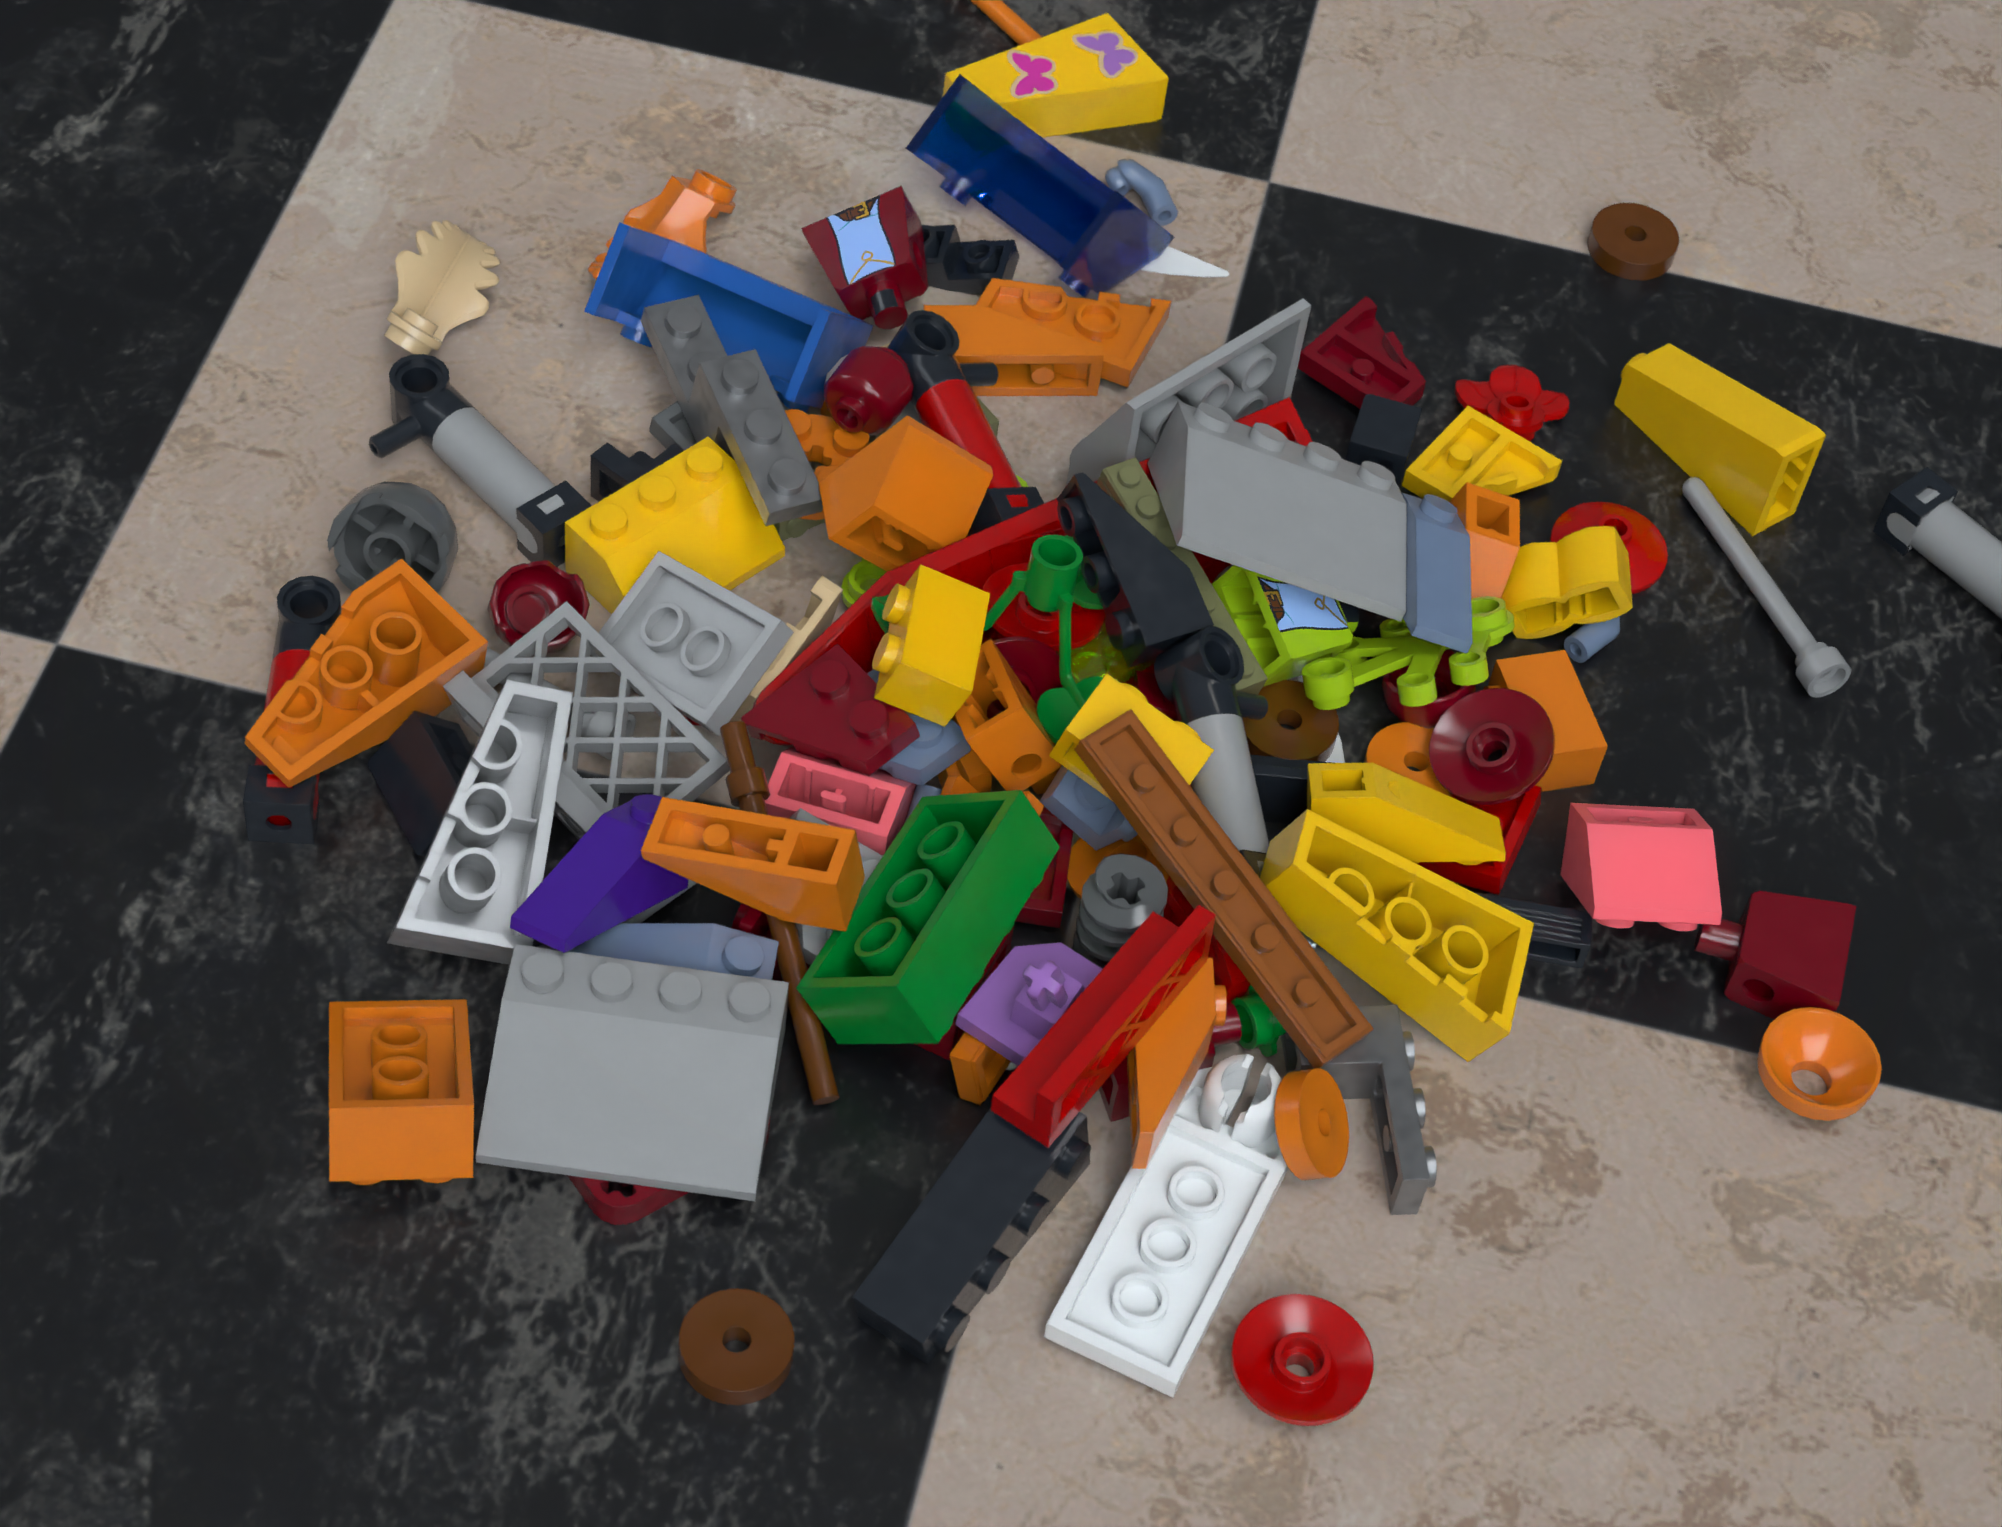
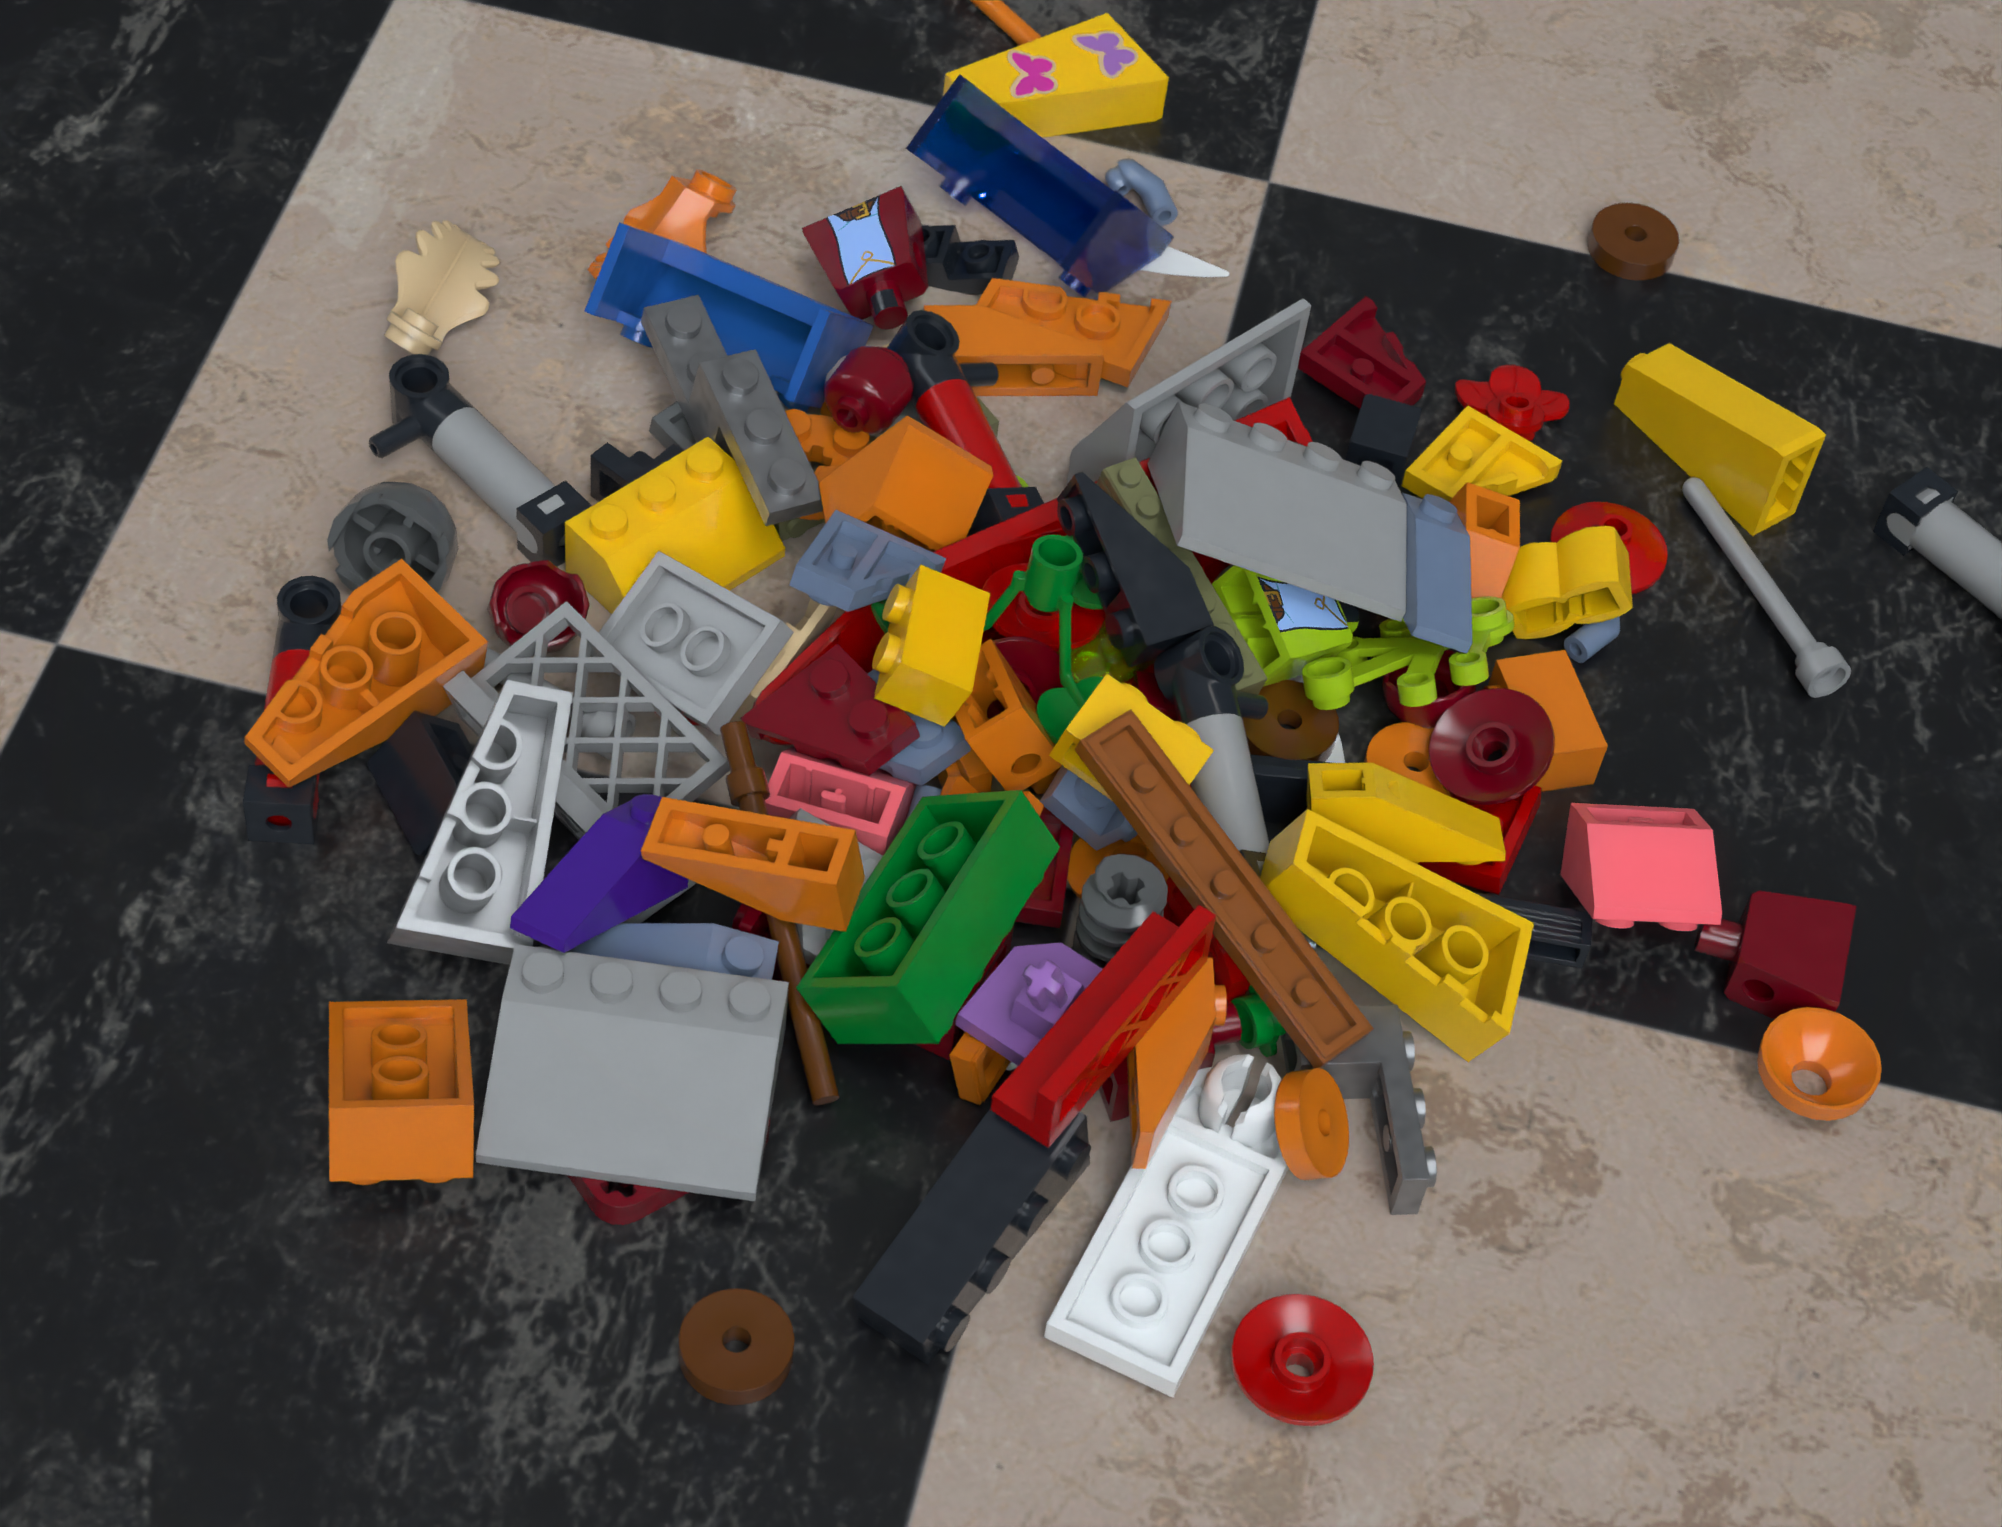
(857, 563): none -> sand blue wing

